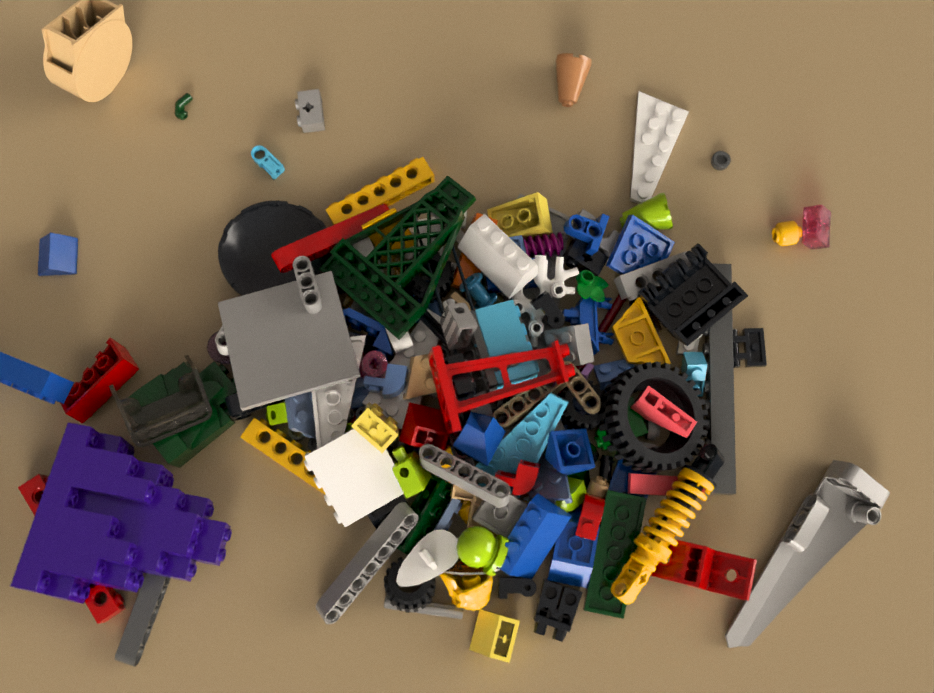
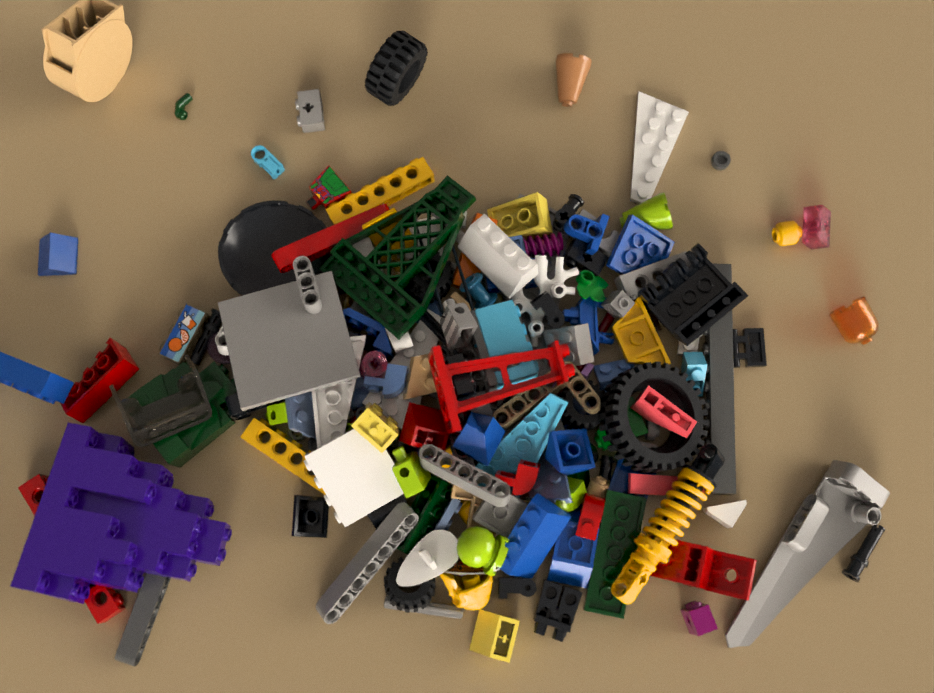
(184, 334): none -> brick
(210, 327): none -> black pin
(310, 517): none -> black slope
(327, 189): none -> torso
(396, 68): none -> black tyre
(568, 210): none -> black connector
(618, 304): none -> light grey brick
(698, 618): none -> magenta brick
(726, 513): none -> white slope
(856, 322): none -> clear orange cylinder
(860, 559): none -> black pin

